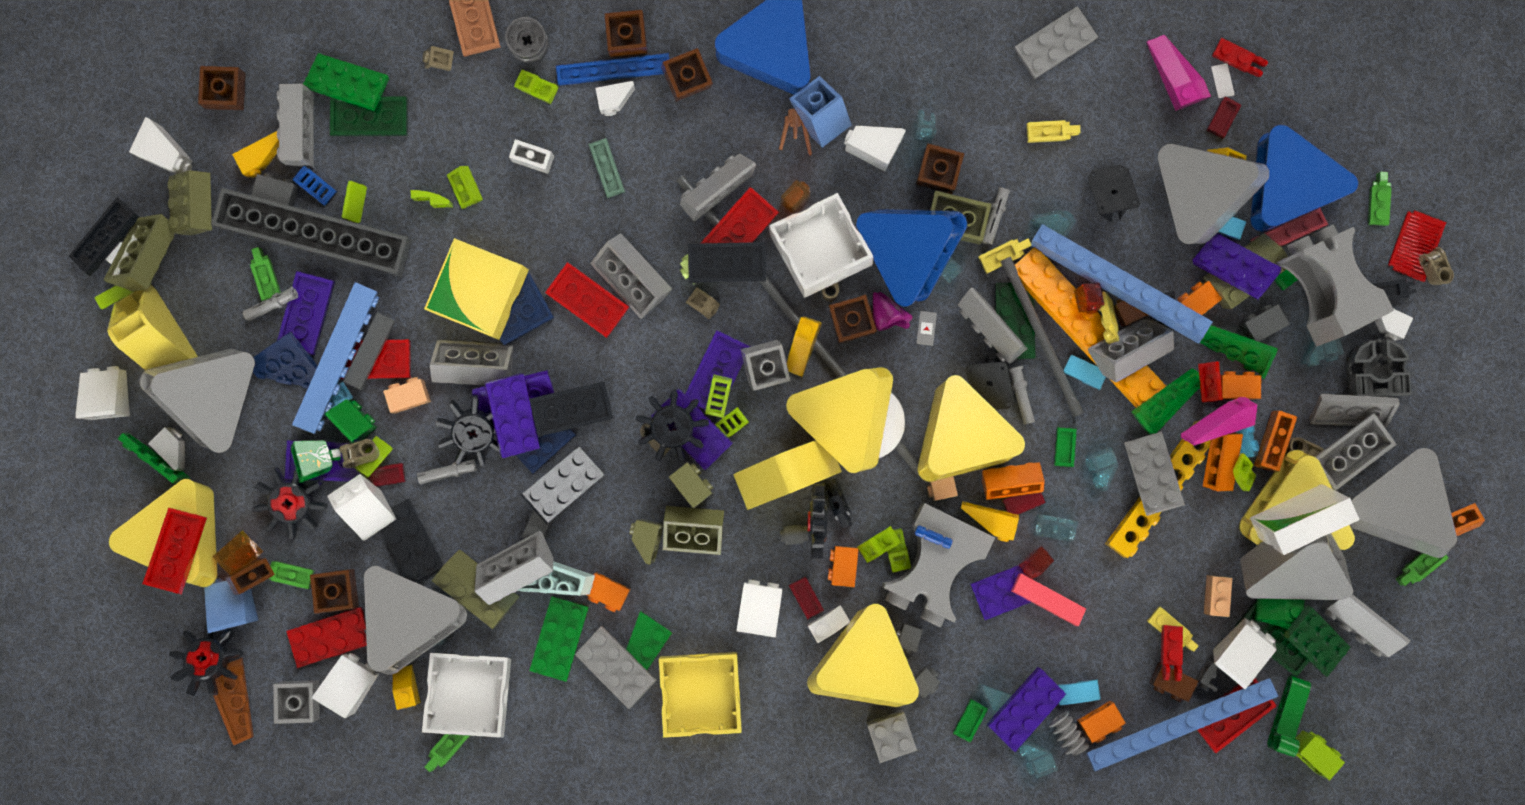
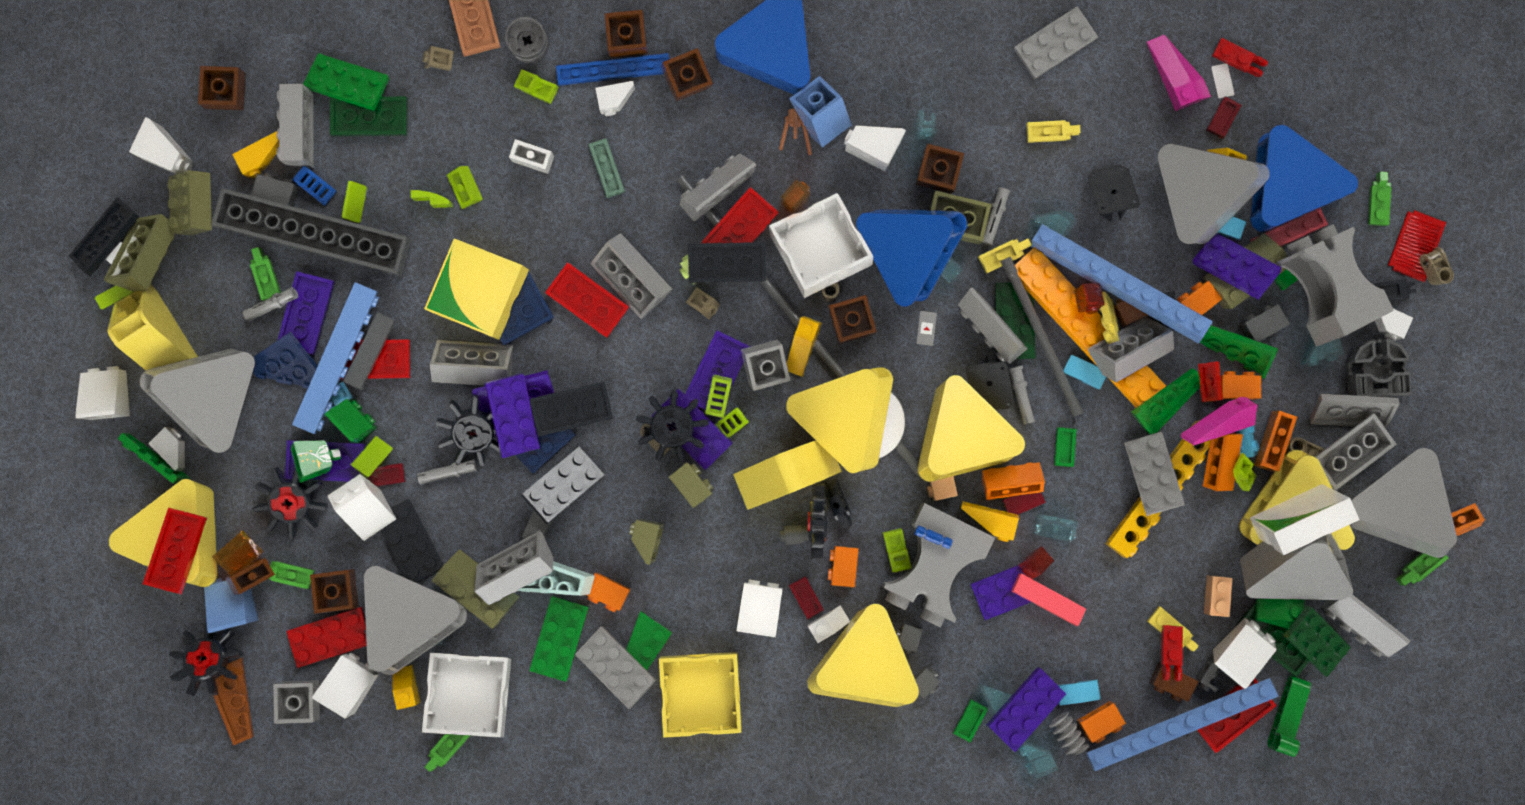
(355, 454): dark tan piece -> none
(407, 395): light nougat brick -> none
(693, 530): olive brick -> none
(879, 544): lime slope -> none
(888, 313): magenta hat -> none
(891, 736): light grey brick -> none
(1103, 465): clear light blue slope -> none
(1317, 755): lime brick -> none

